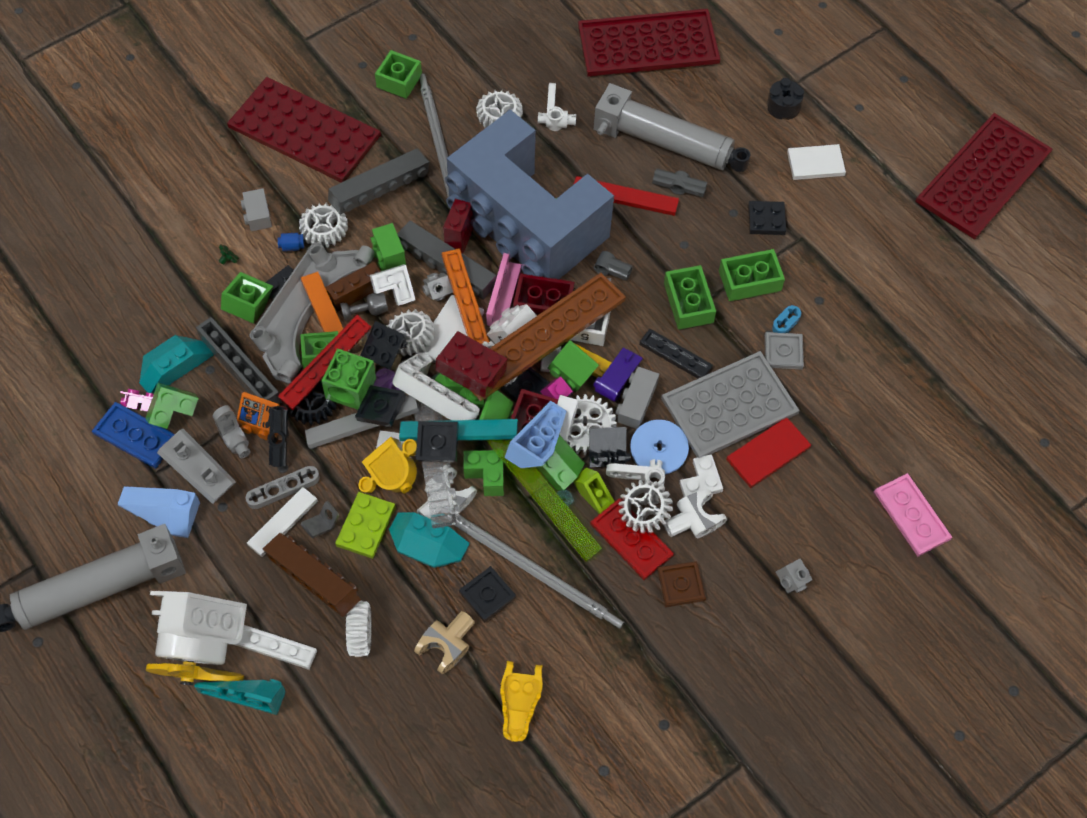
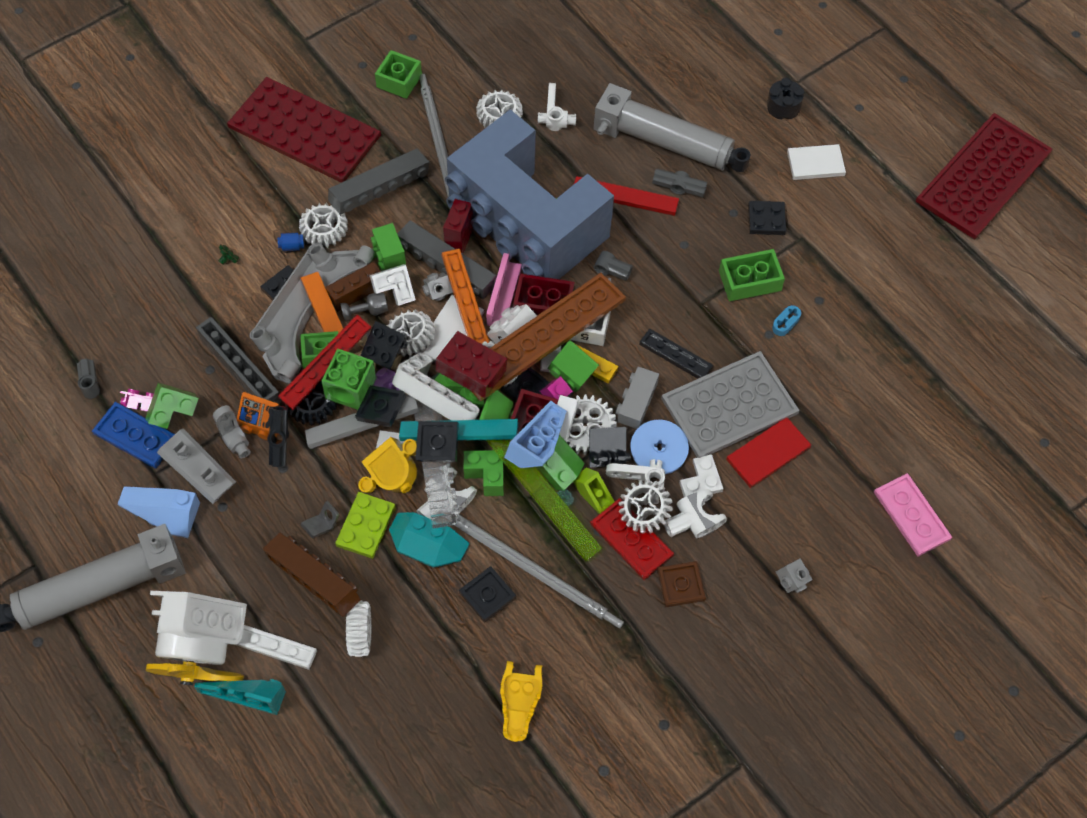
(87, 378): none -> dark grey piece
(172, 361): teal wedge -> none
(246, 297): bright green slope -> none
(257, 210): light grey brick -> none
(281, 484): light grey beam -> none
(283, 520): white tile -> none
(448, 640): tan connector -> none
(617, 374): dark purple door -> none
(648, 42): dark red plate -> none
(689, 297): bright green brick -> none
(784, 350): light grey tile -> none

